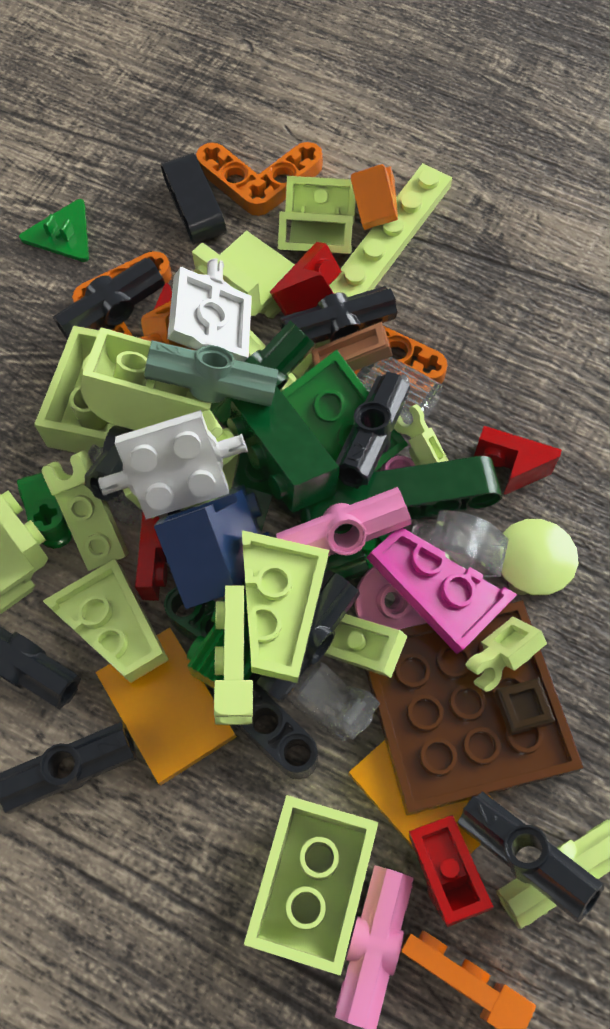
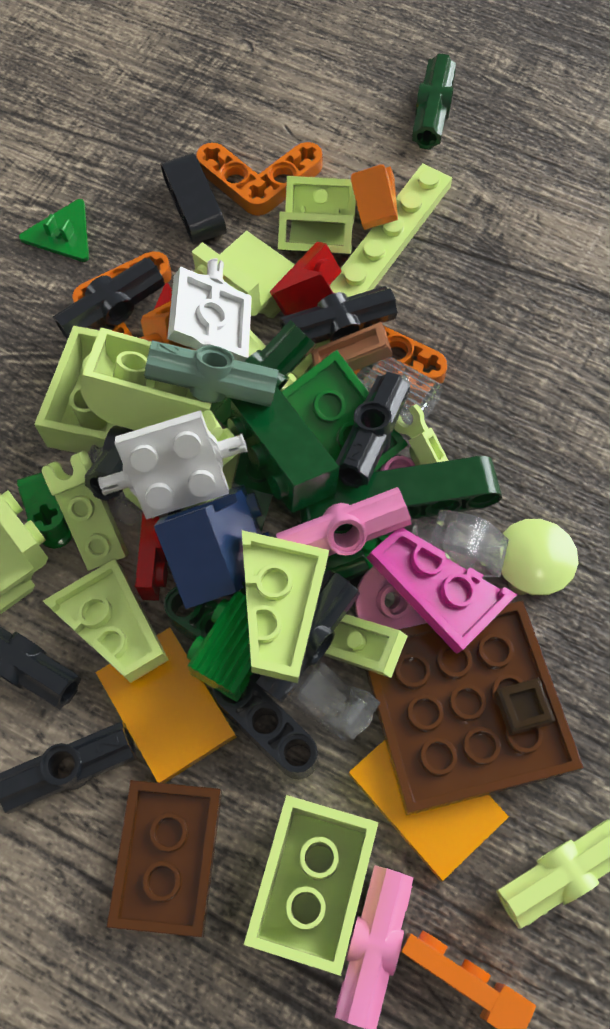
(165, 859): none -> reddish brown plate
(232, 695): yellowish green plate -> none
(434, 101): none -> dark green piece
(449, 871): red slope -> none
(507, 646): yellowish green plate -> none
(525, 457): red slope -> none
(551, 874): black piece -> none

